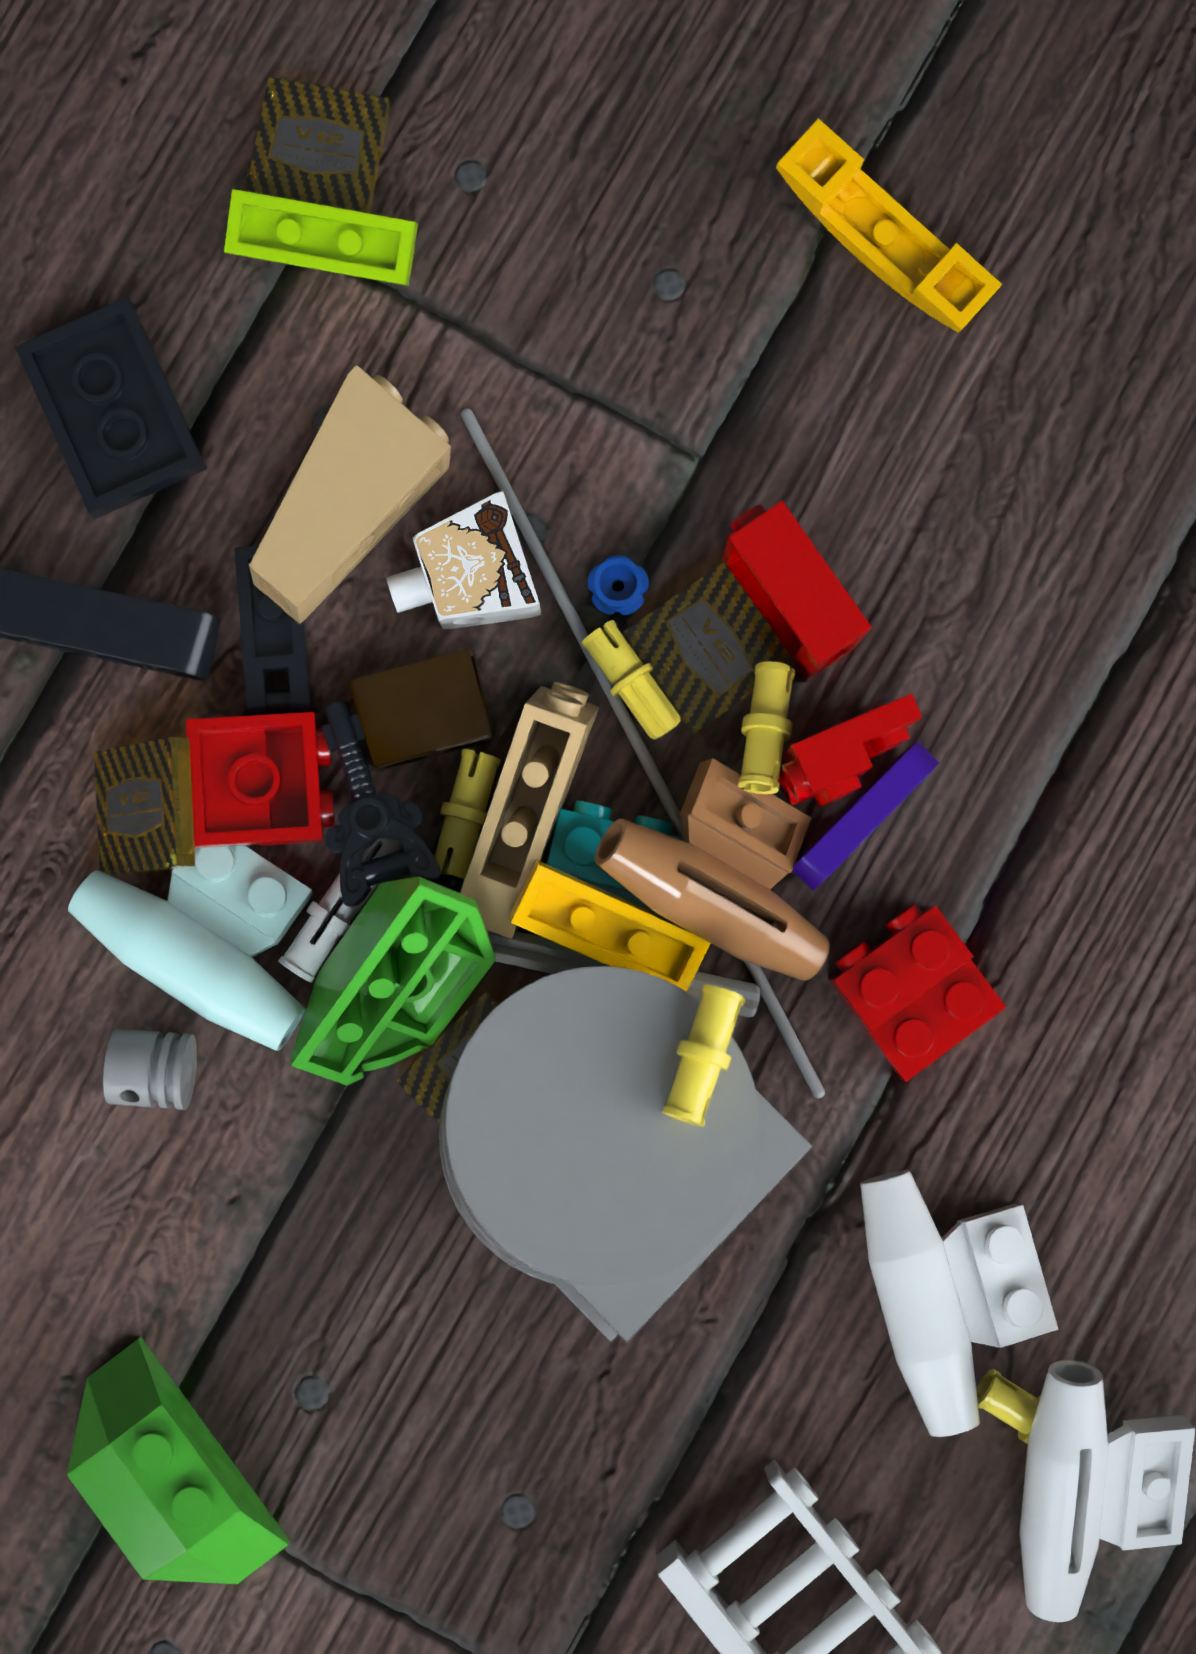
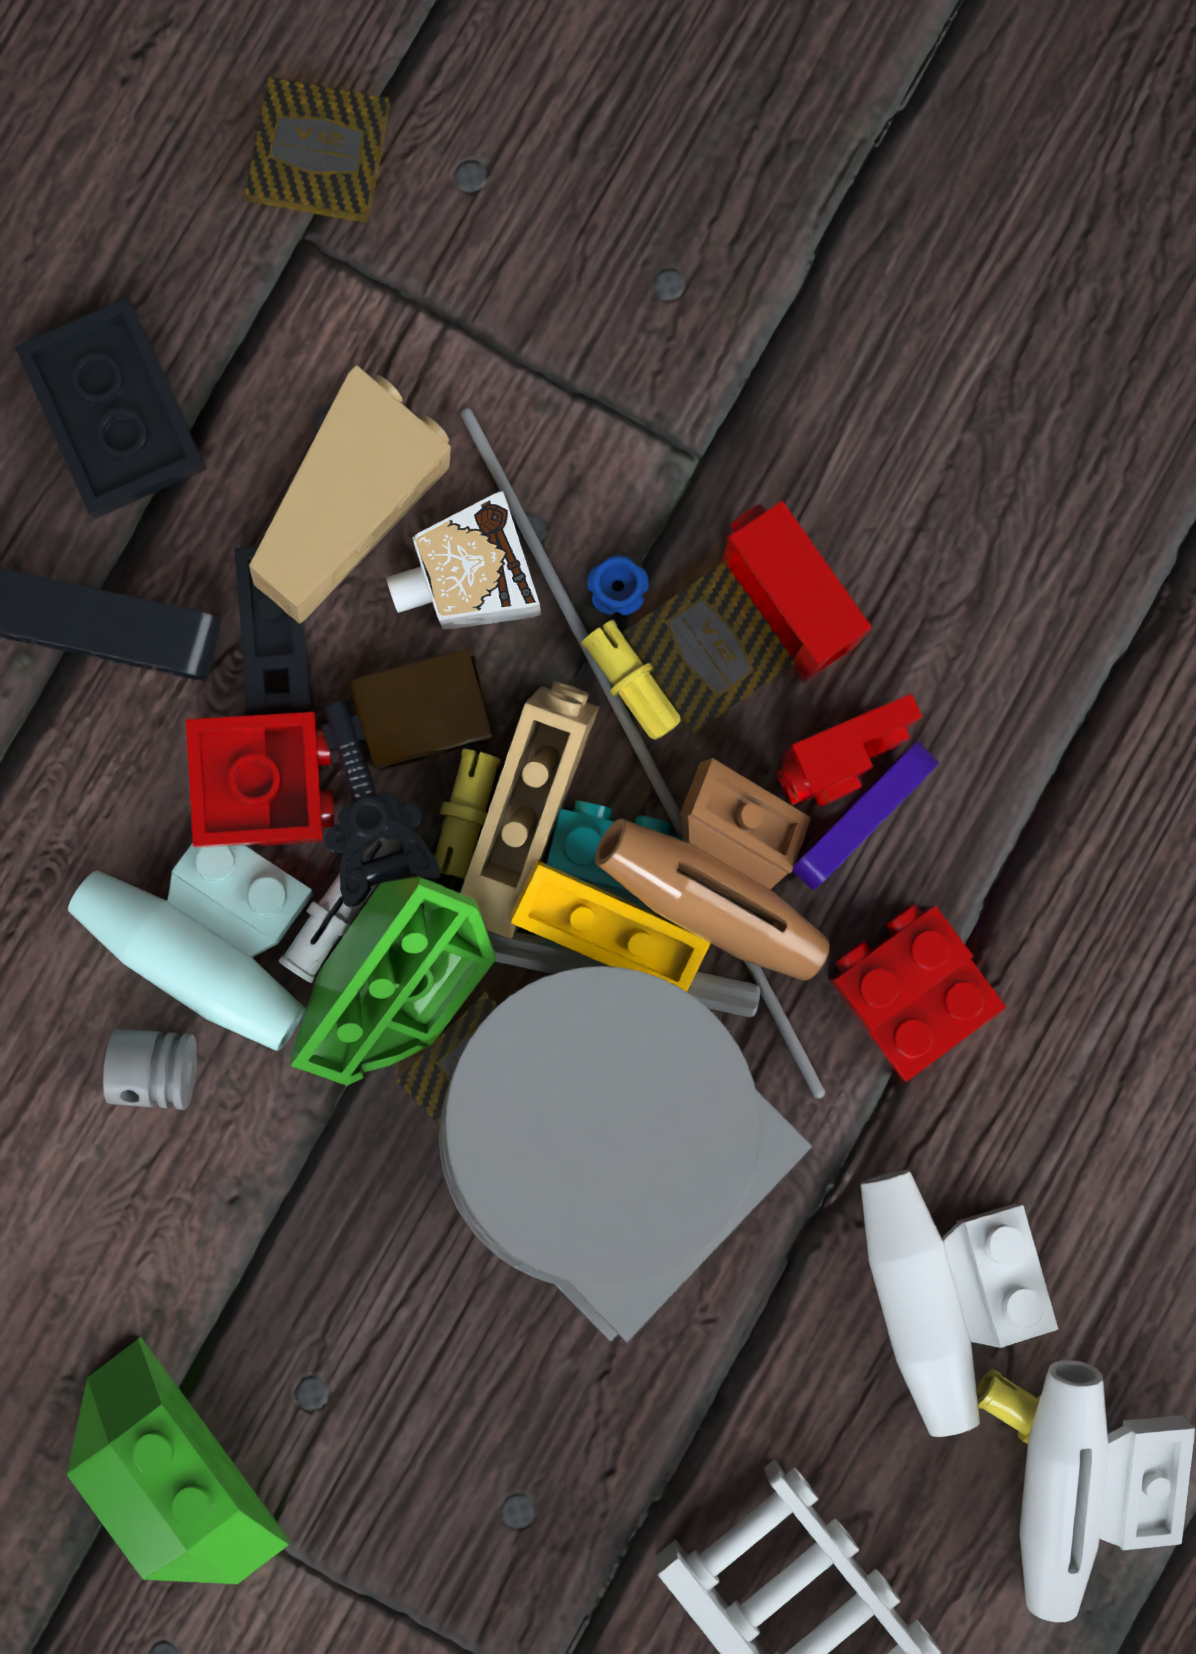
(144, 807): tile -> none
(320, 237): lime plate -> none
(703, 1055): light yellow pin -> none
(766, 728): light yellow pin -> none
(881, 232): yellow slope -> none

